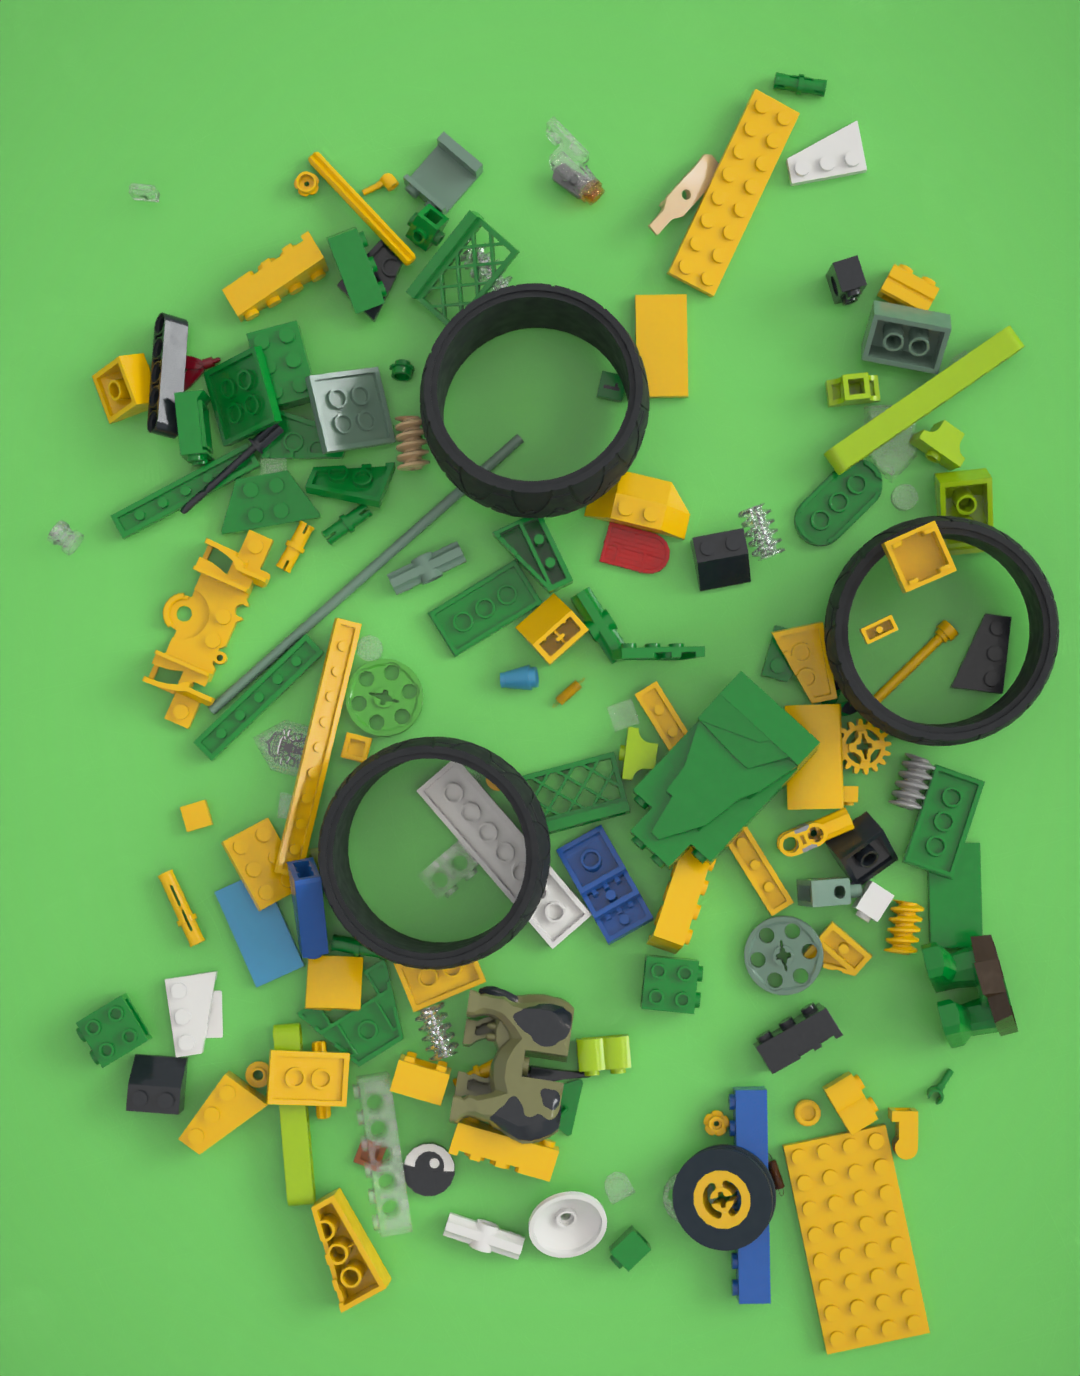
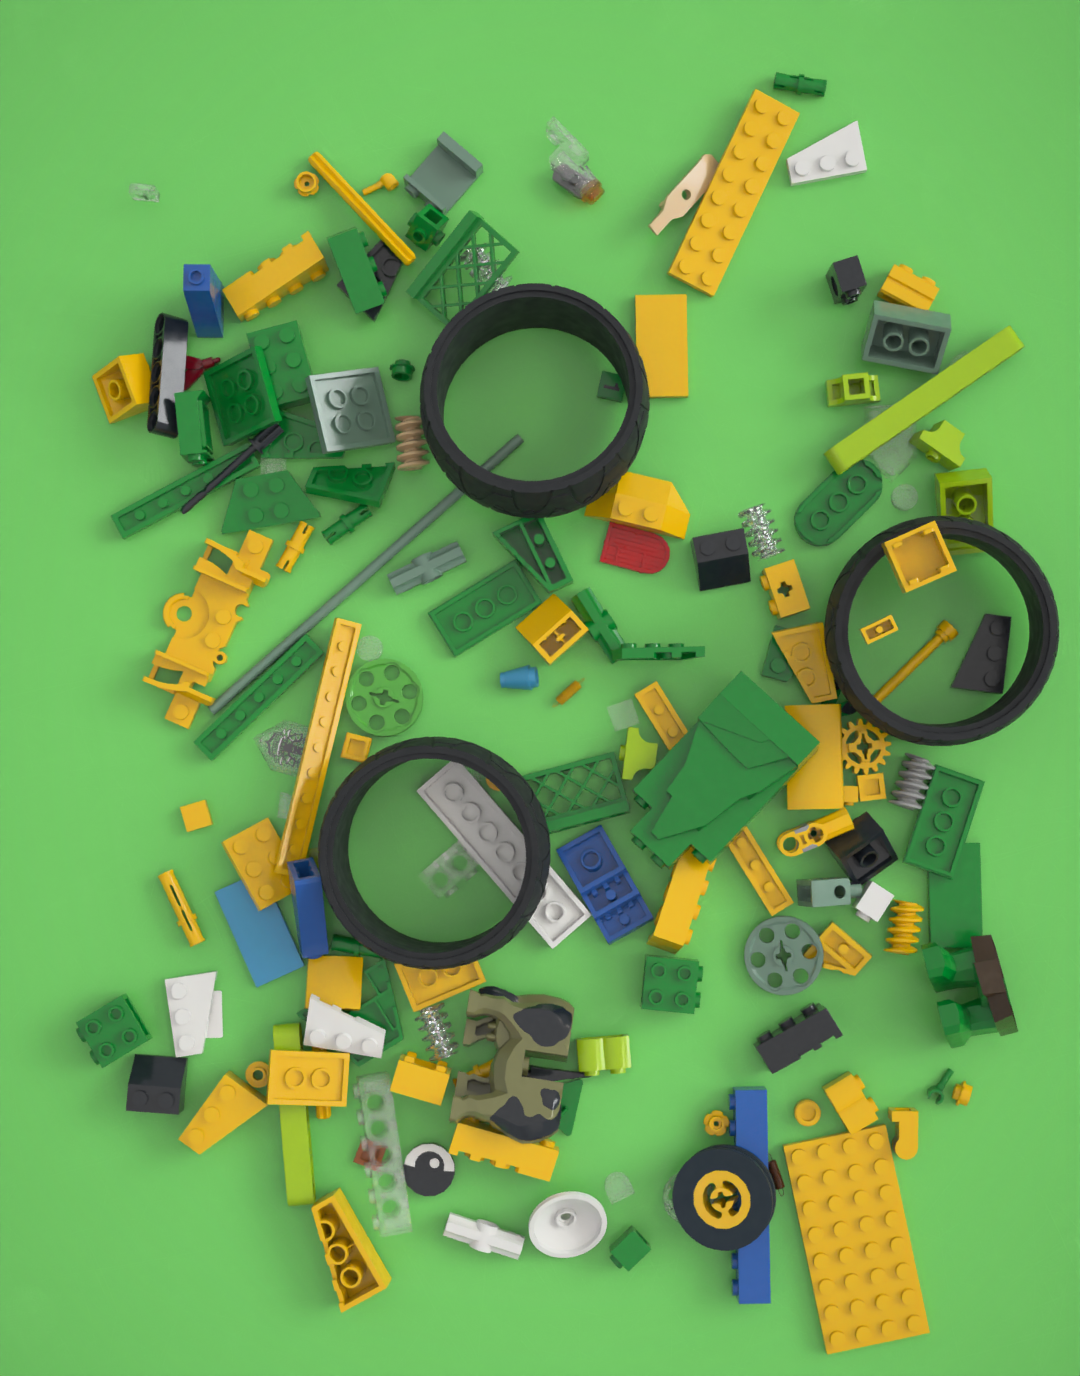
(65, 537): clear wheel -> none
(204, 299): none -> blue slope
(336, 1030): none -> white wing
(787, 575): none -> yellow brick
(871, 787): none -> yellow plate
(962, 1093): none -> yellow plate

